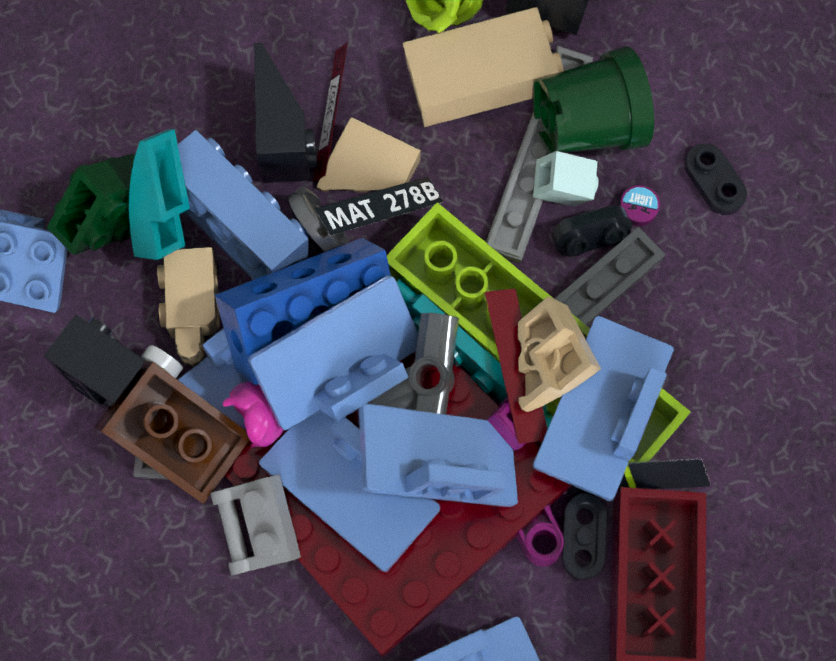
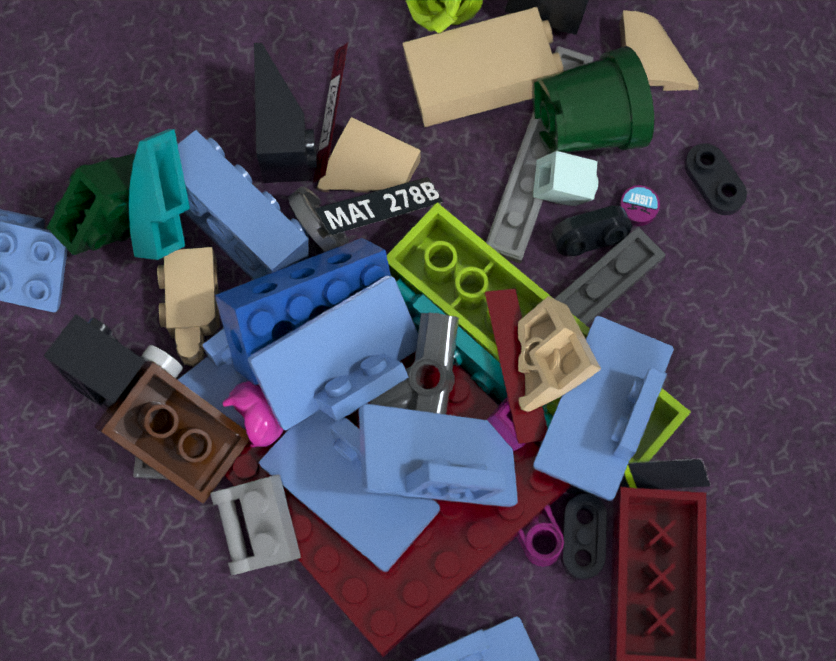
(656, 51): none -> tan slope

